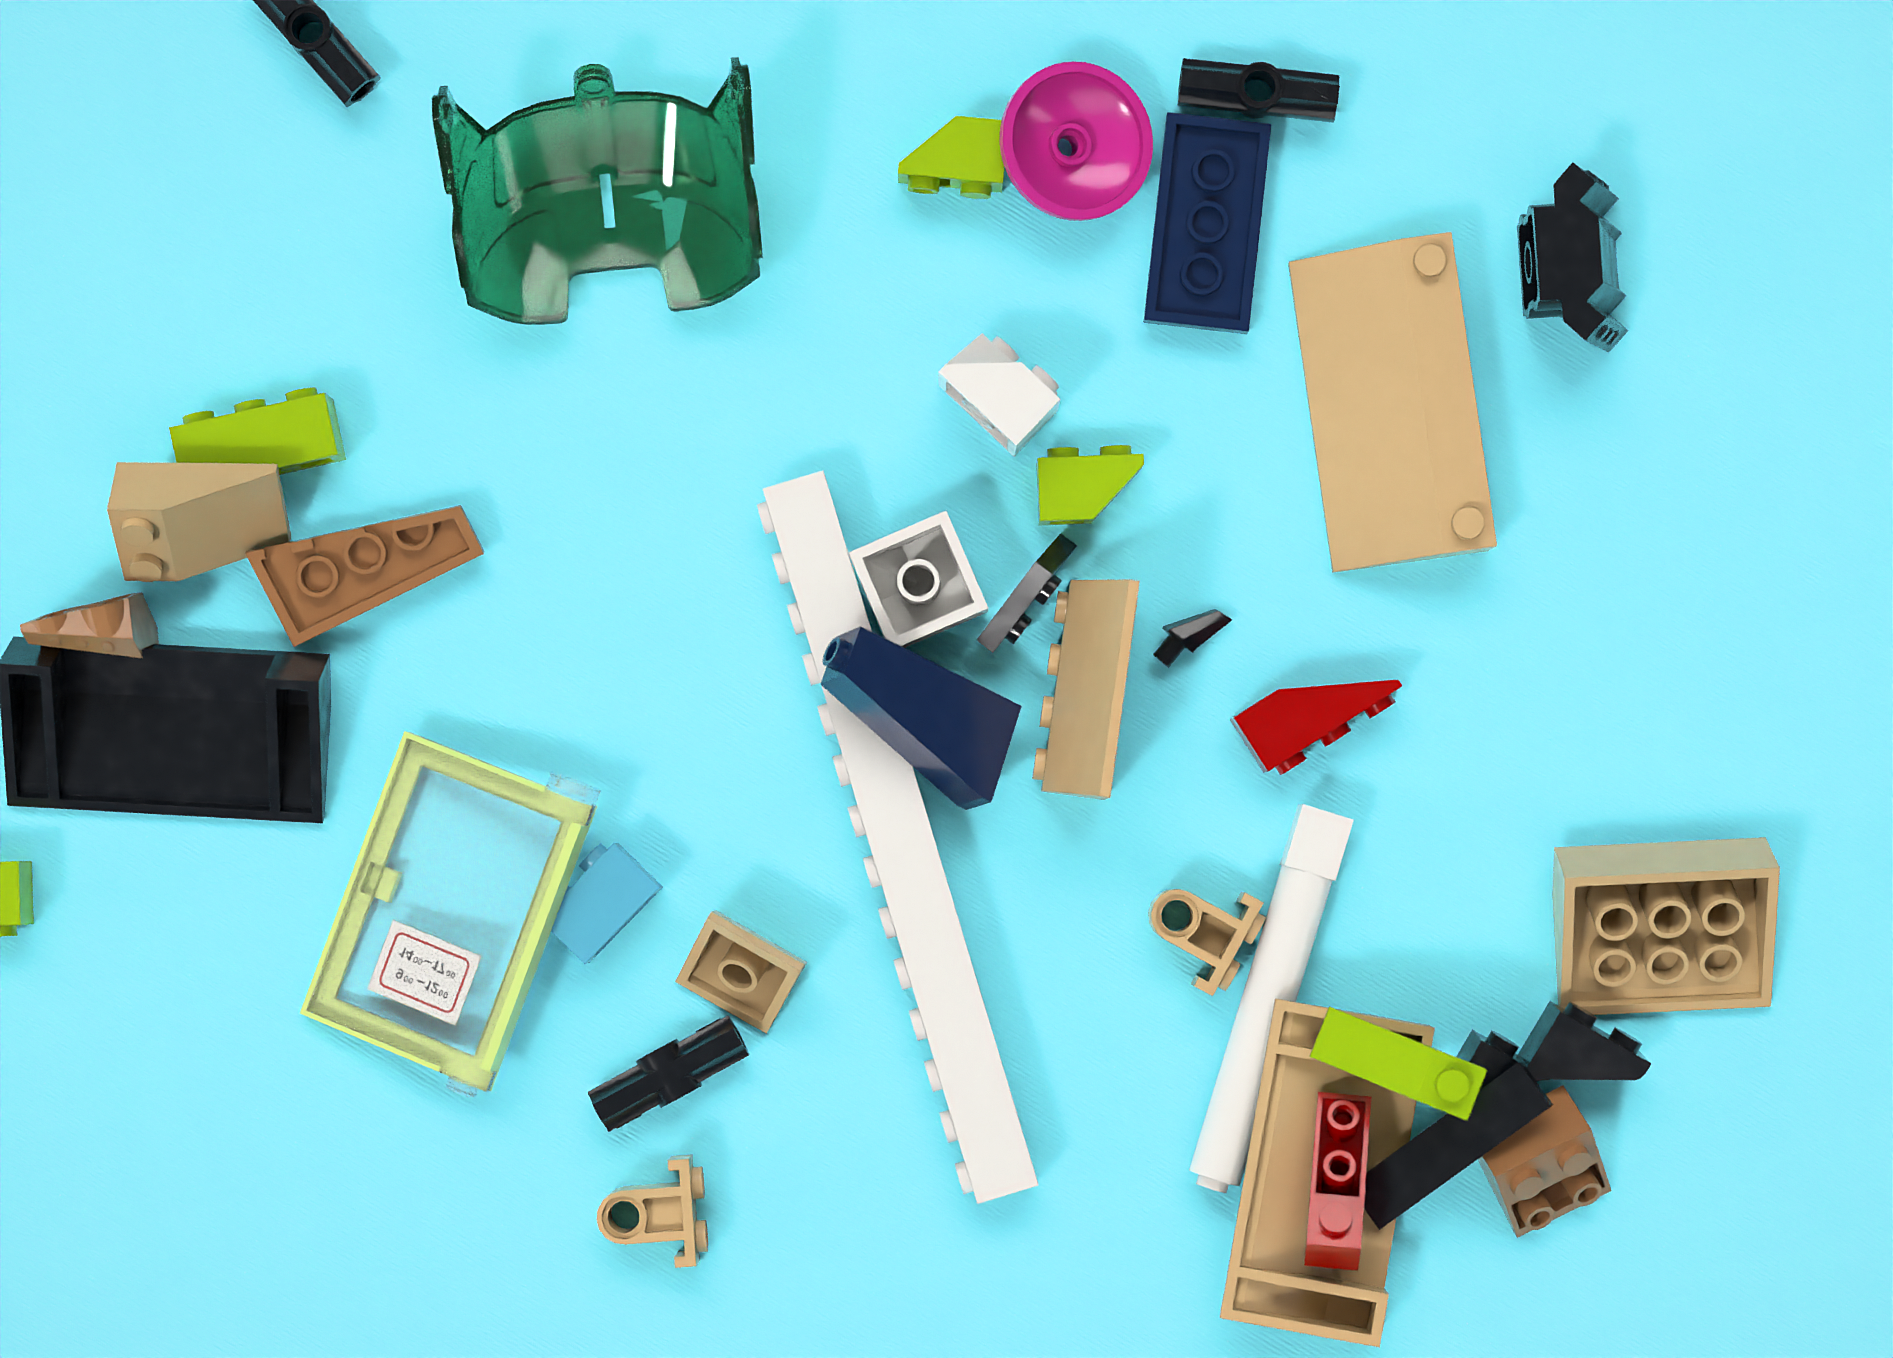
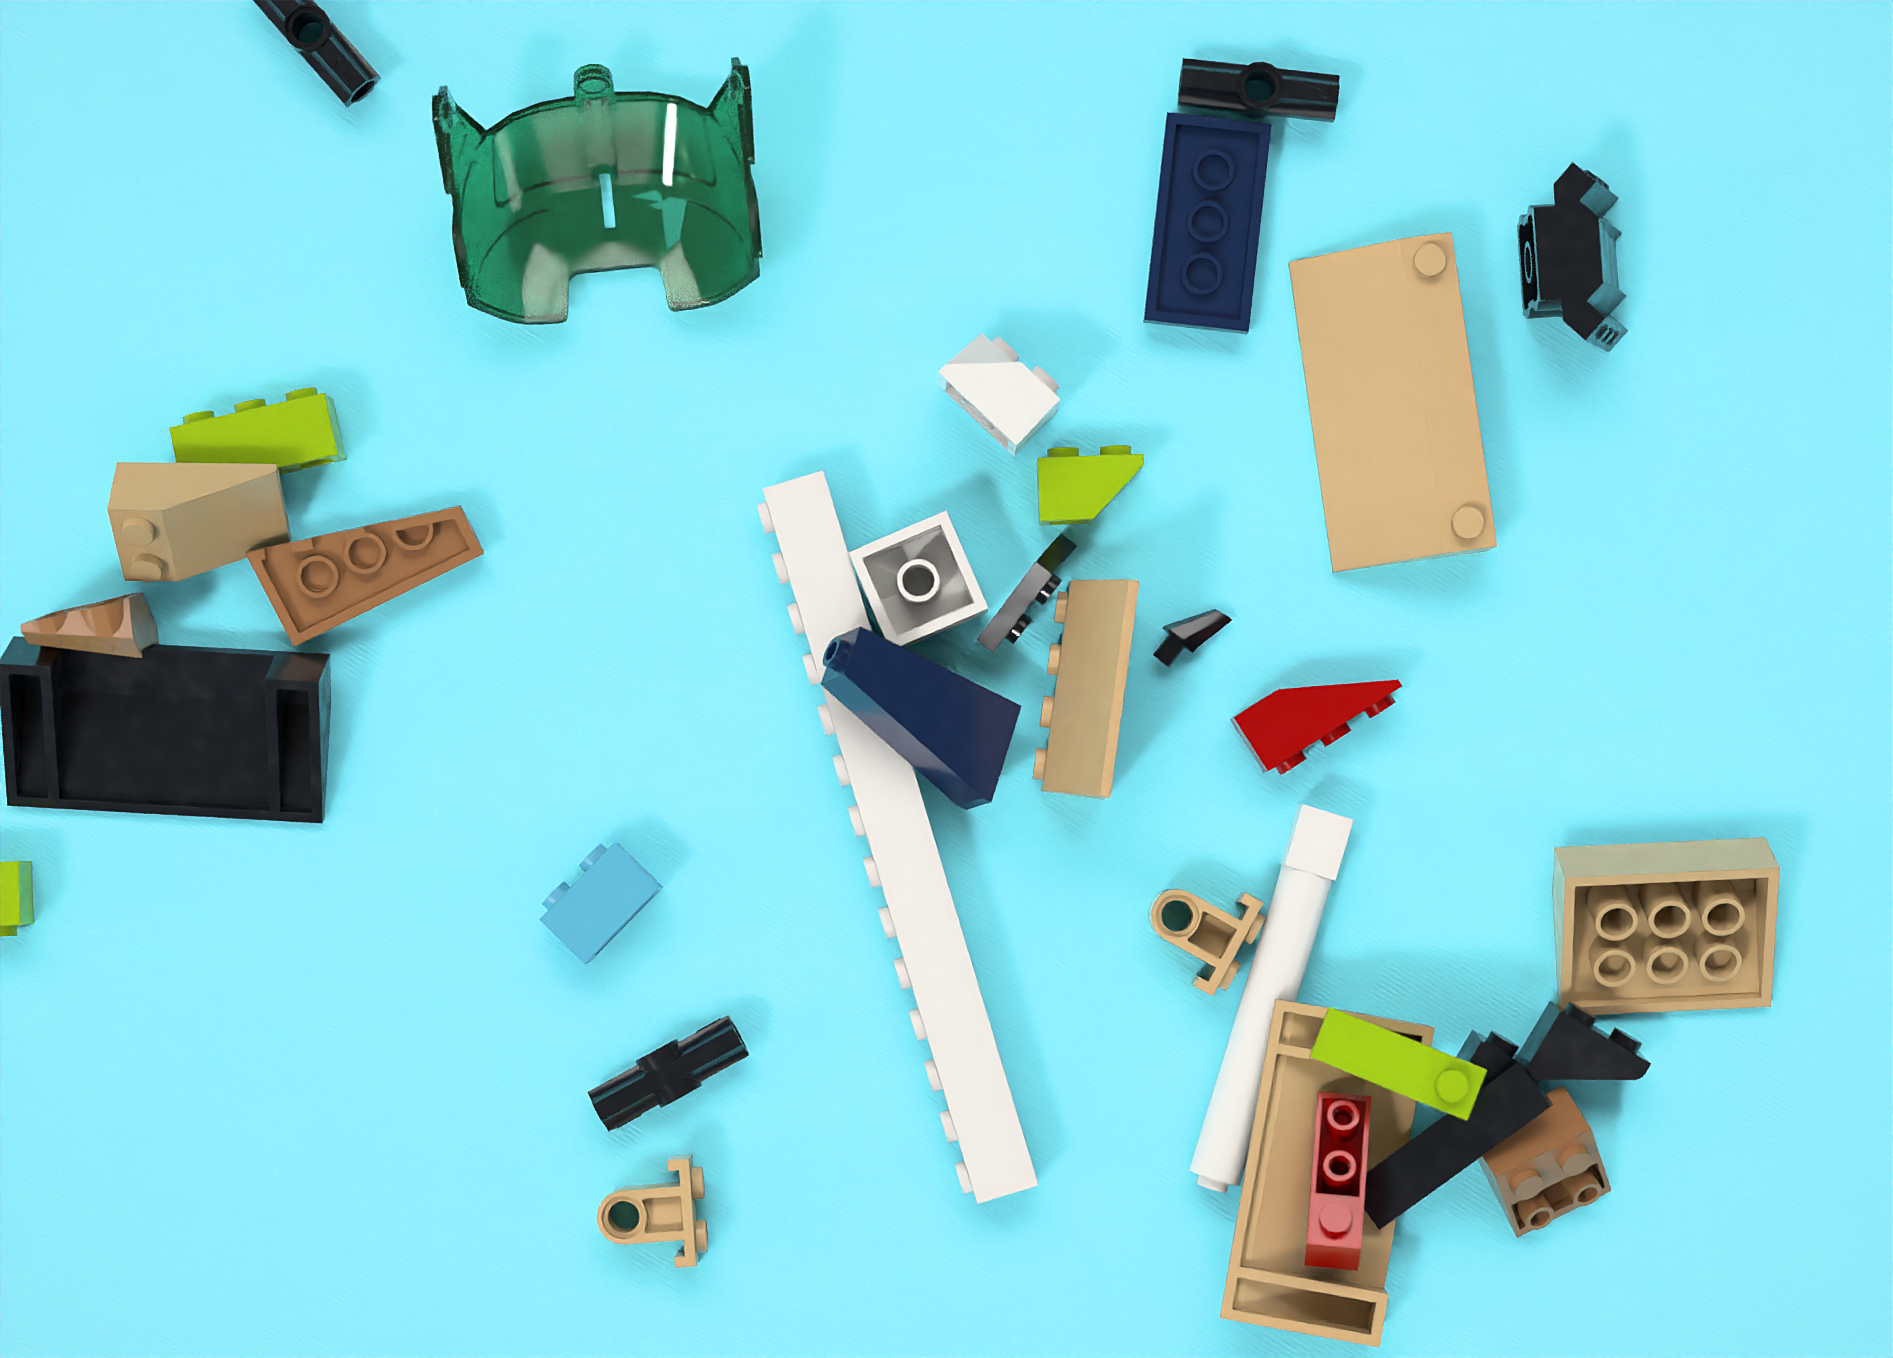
(450, 910): clear door -> none
(740, 971): tan slope -> none
(957, 156): lime slope -> none
(1106, 133): dark pink dish -> none

